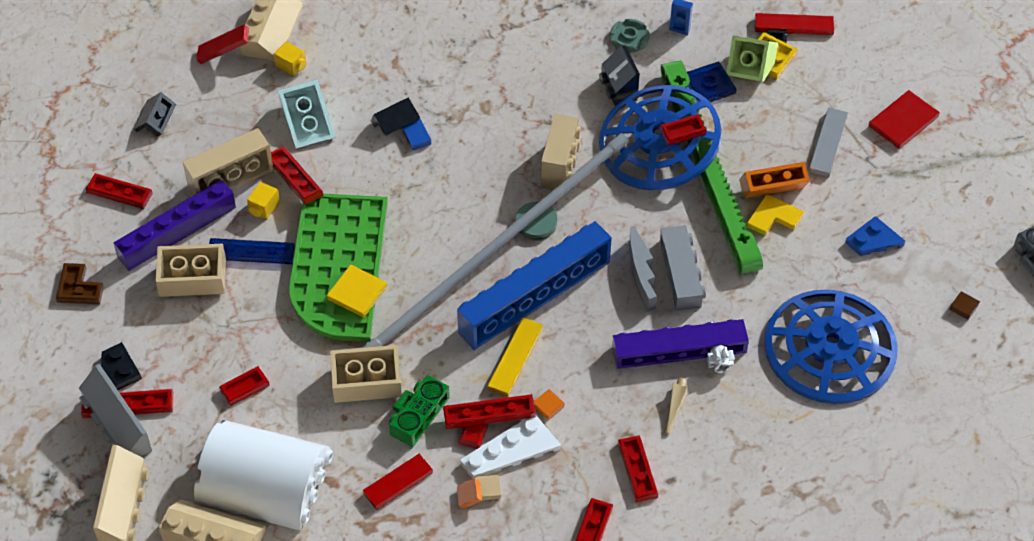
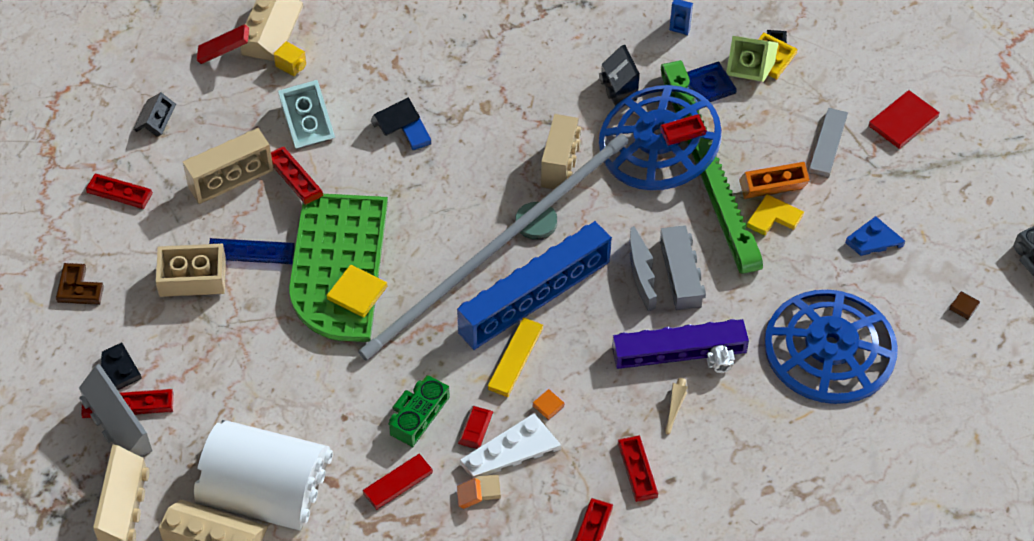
(175, 224): dark purple brick -> none
(244, 386): red tile -> none
(263, 200): yellow brick -> none
(365, 373): tan brick -> none
(489, 411): red tile -> none
(630, 33): sand green tile -> none
(795, 23): red tile -> none

